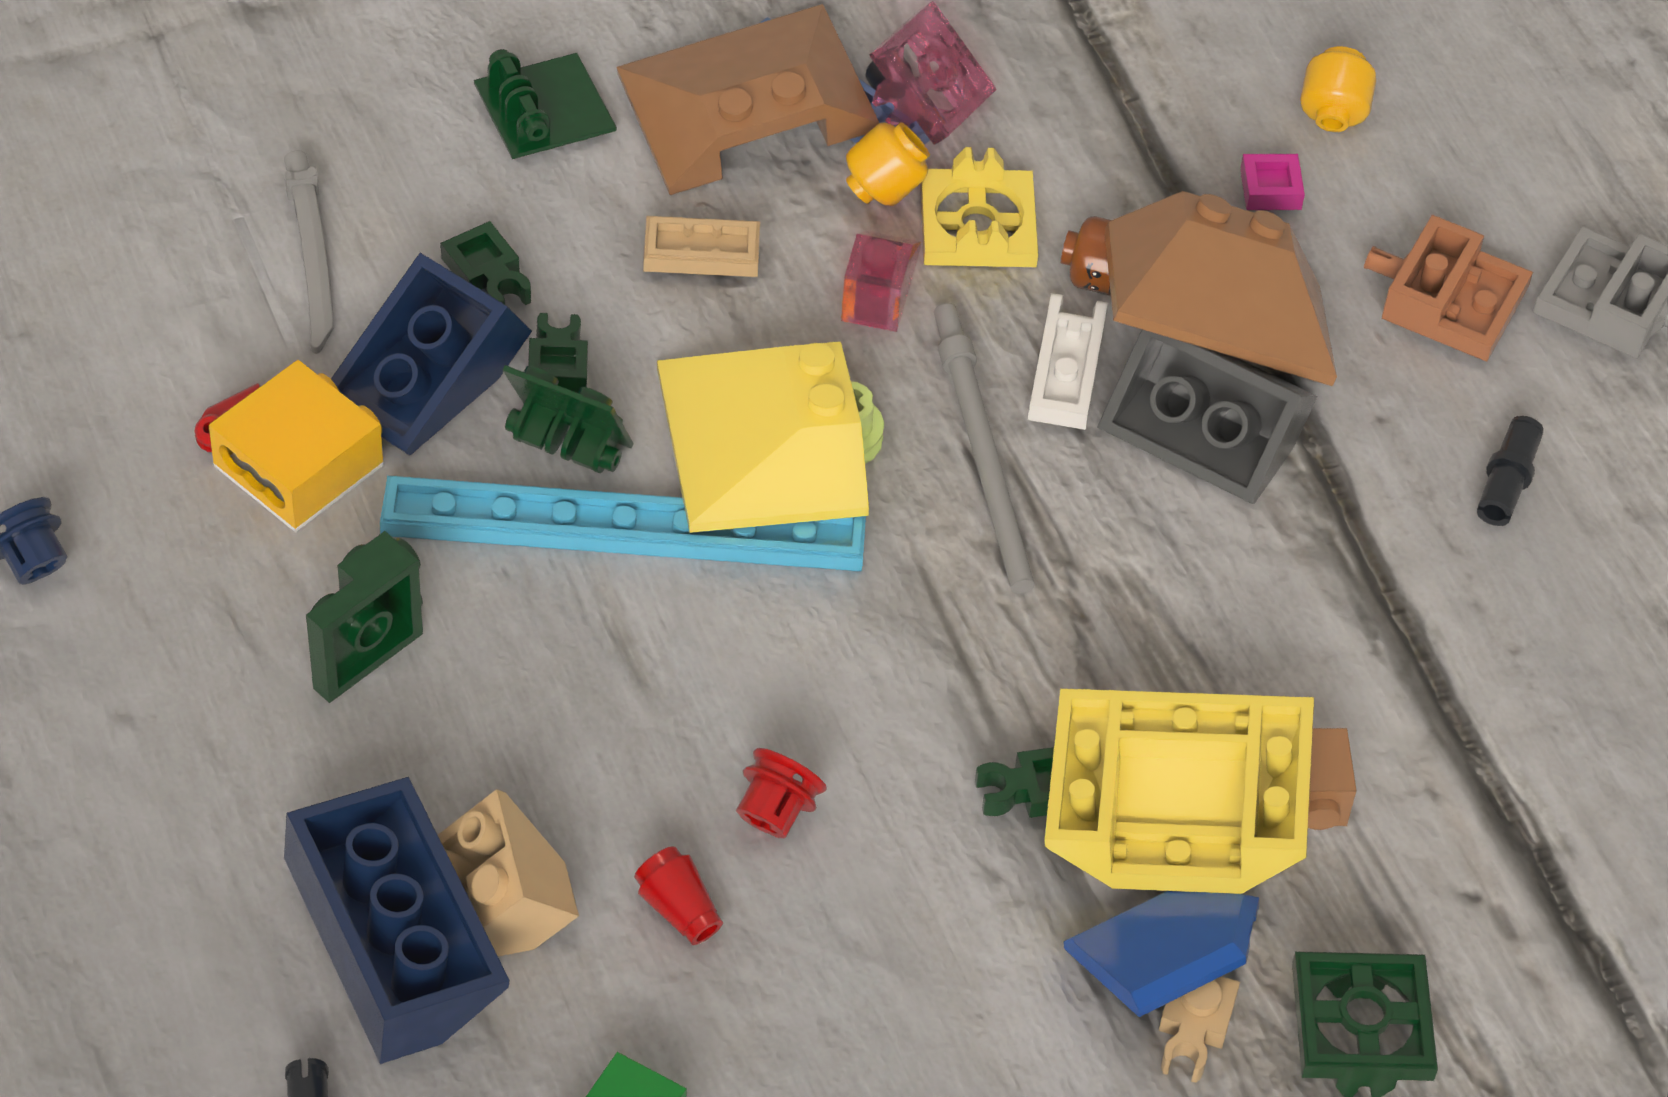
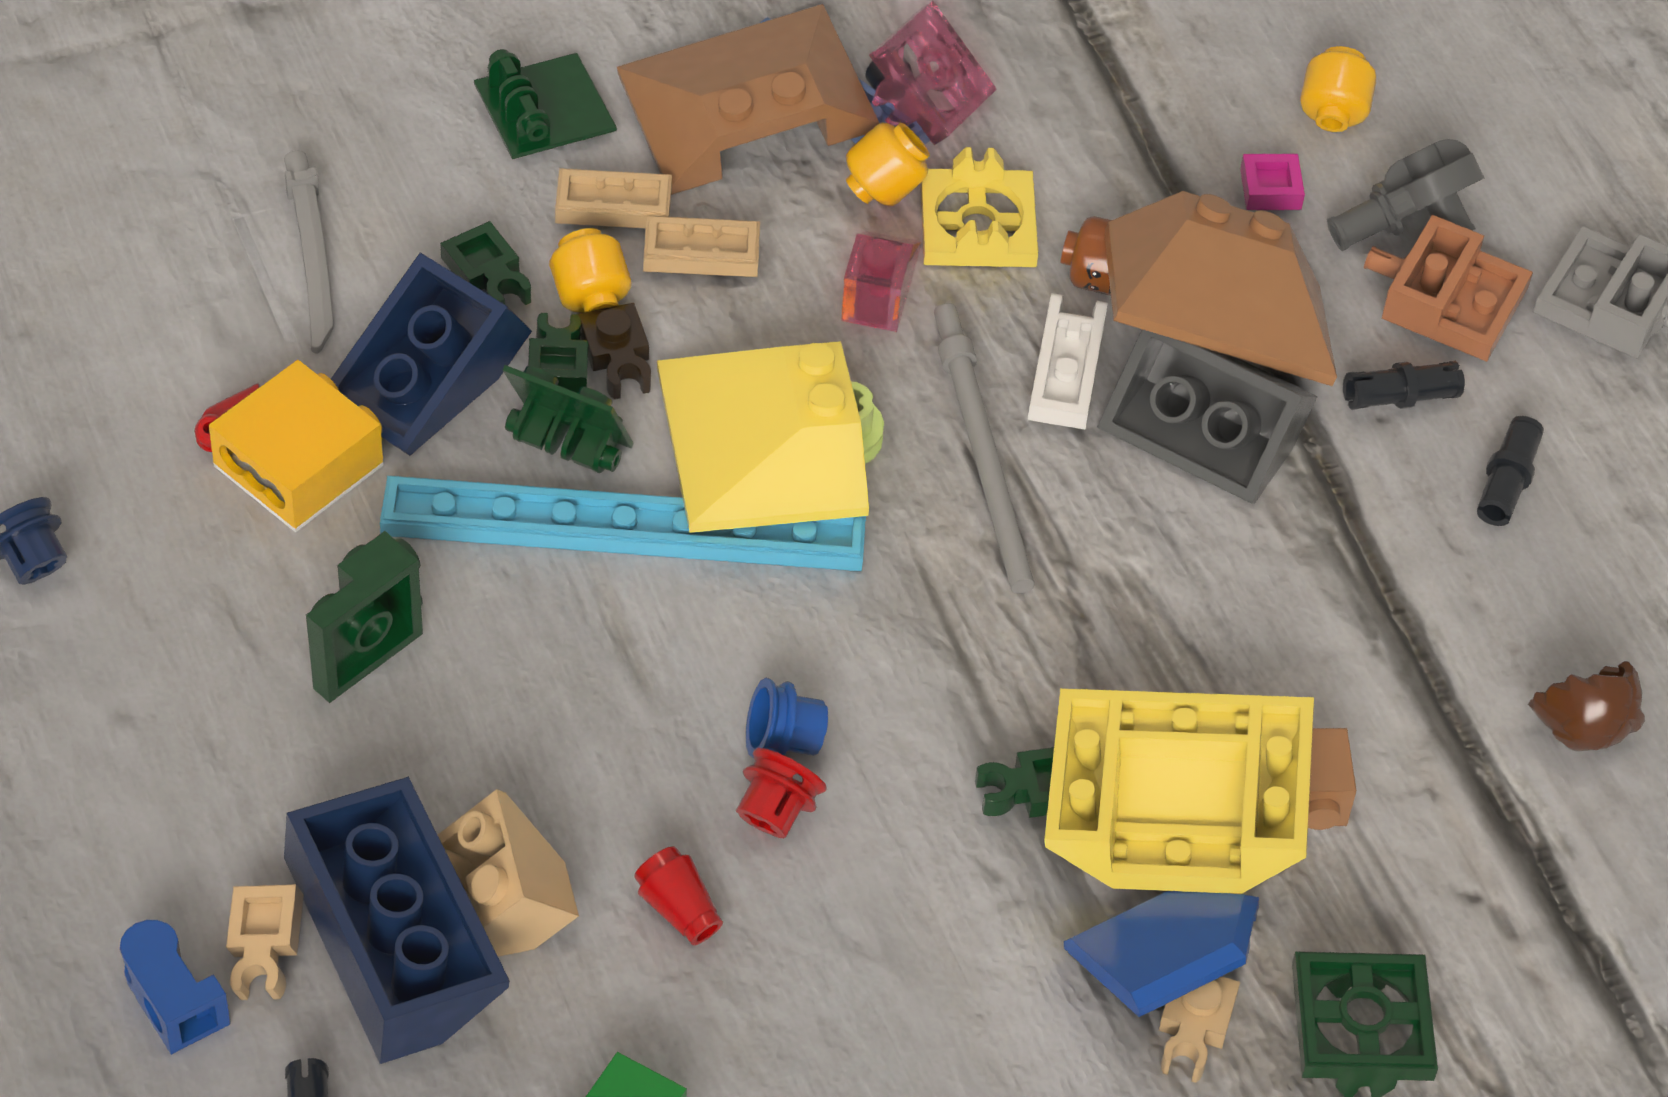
(165, 988): none -> blue leg
(260, 929): none -> tan plate
(589, 271): none -> yellow head
(611, 197): none -> tan plate
(618, 345): none -> dark brown plate
(784, 720): none -> blue piece
(1403, 385): none -> black pin
(1412, 183): none -> dark grey pin
(1592, 710): none -> reddish brown hair

